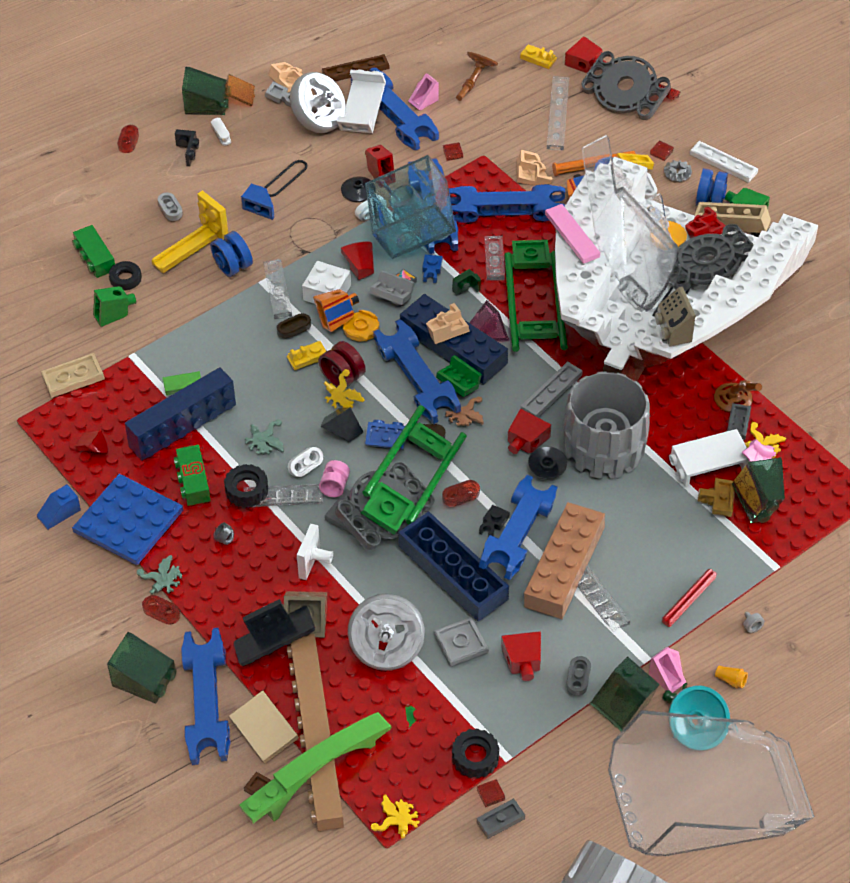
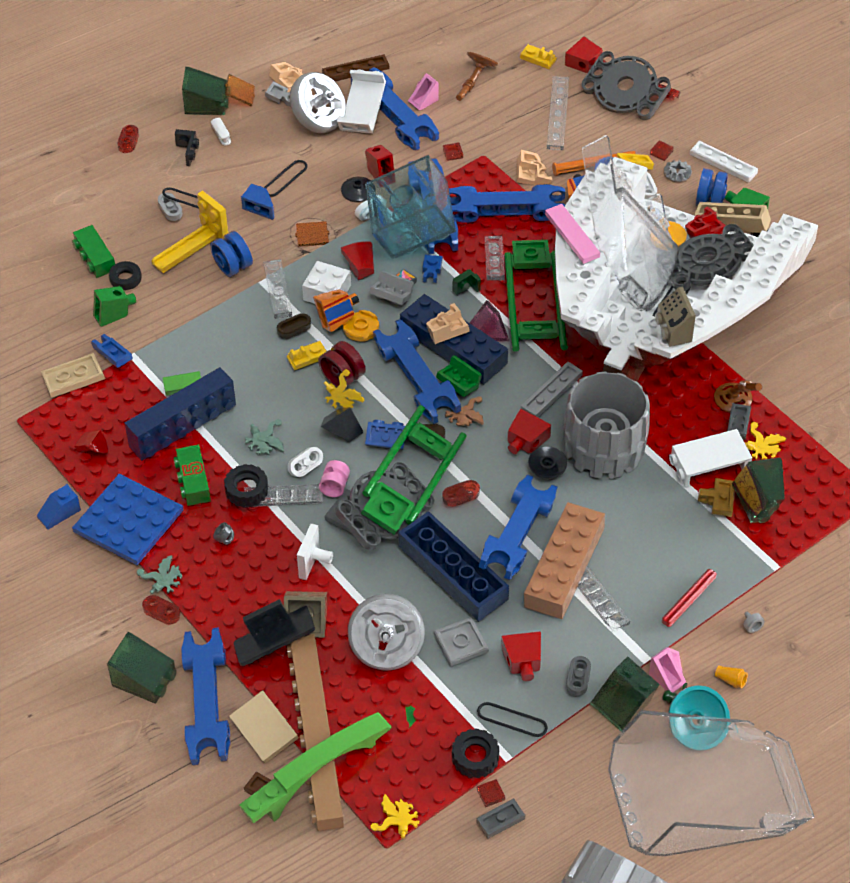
(112, 350): none -> blue hinge
(169, 188): none -> black piece
(312, 233): none -> clear orange piece
(494, 519): black plate -> none
(515, 712): none -> black piece
(757, 451): bright pink arm -> none

